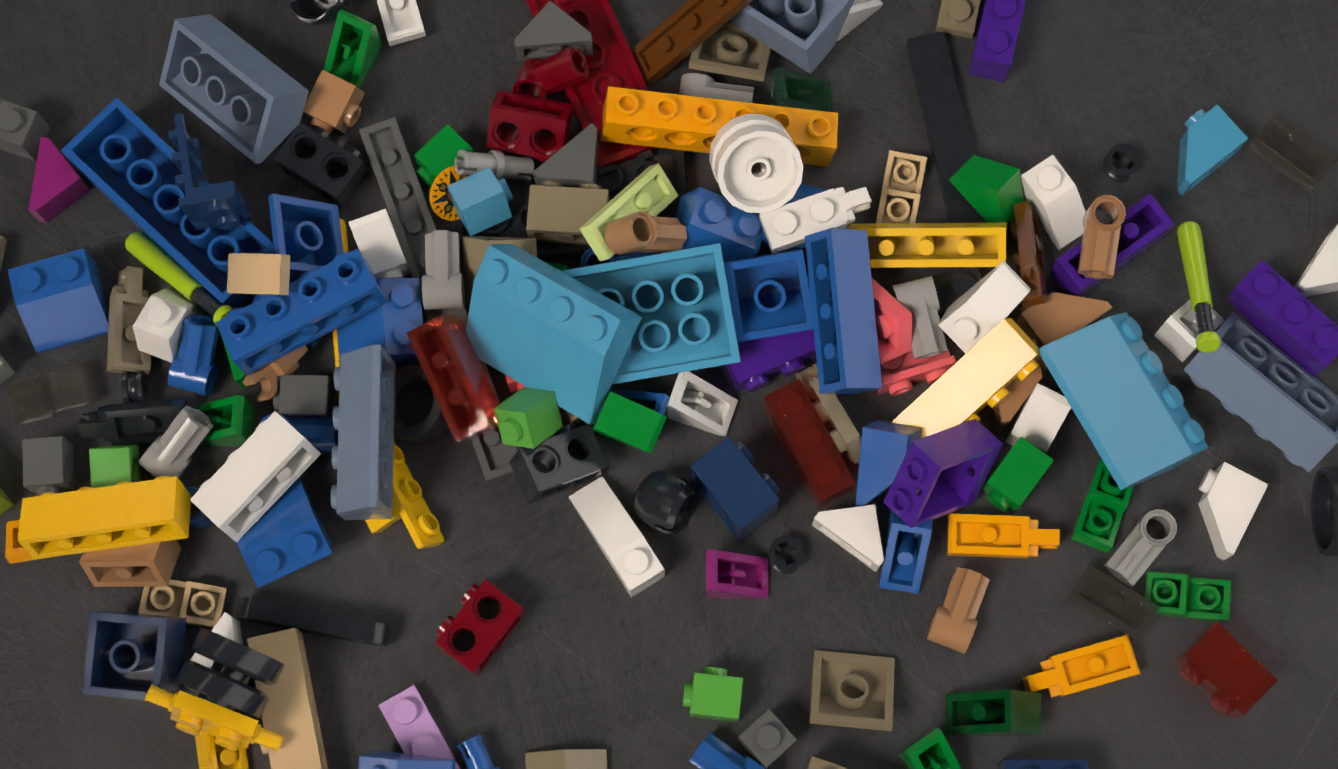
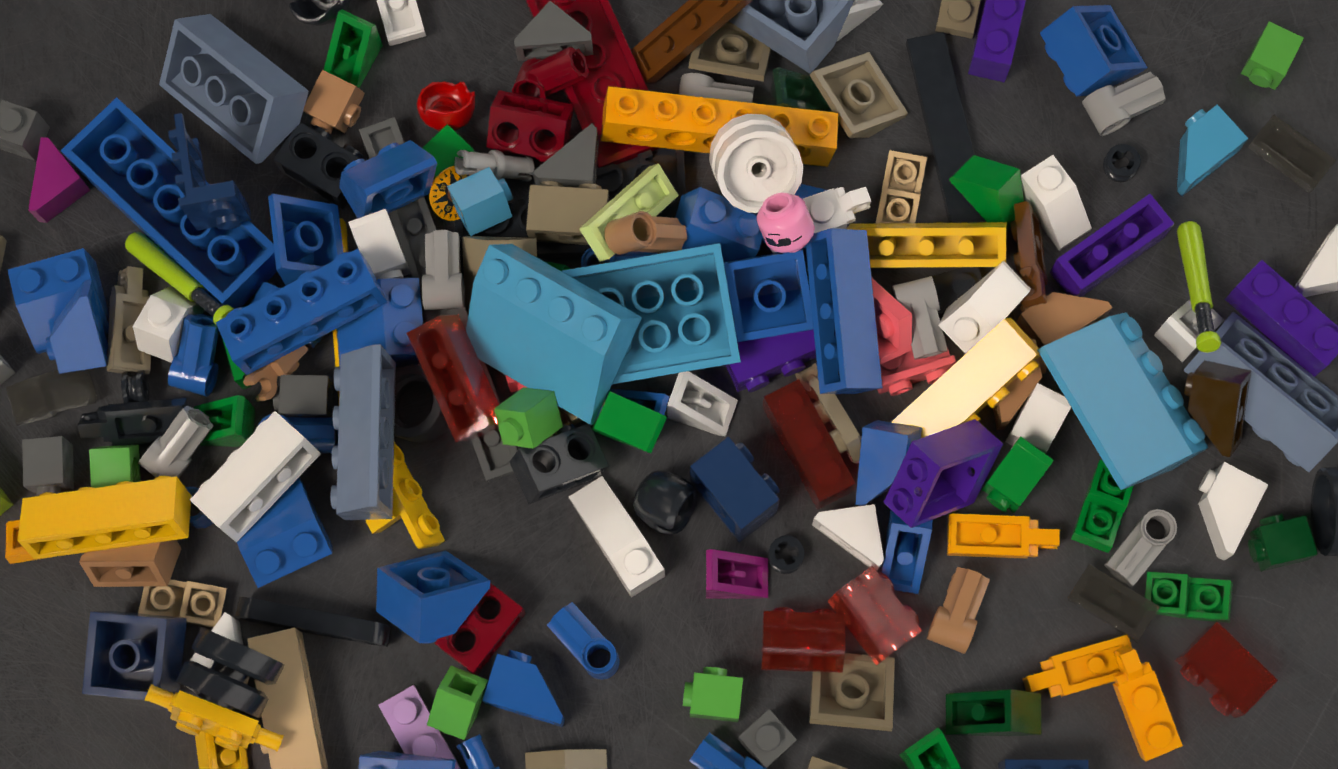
(79, 333): none -> blue slope
(258, 274): tan slope -> none
(389, 179): none -> blue slope
(429, 595): none -> blue slope
(446, 104): none -> red hair
(457, 702): none -> bright green brick
(521, 689): none -> blue slope
(583, 639): none -> blue piece
(785, 223): none -> bright pink head
(803, 640): none -> clear red brick
(859, 96): none -> dark tan slope
(875, 614): none -> clear red brick
(1091, 49): none -> blue slope
(1101, 240): medium nougat piece -> none
(1114, 107): none -> light grey piece
(1144, 706): none -> light orange hinge
(1219, 402): none -> dark brown slope
(1272, 56): none -> bright green brick
(1281, 542): none -> dark green brick

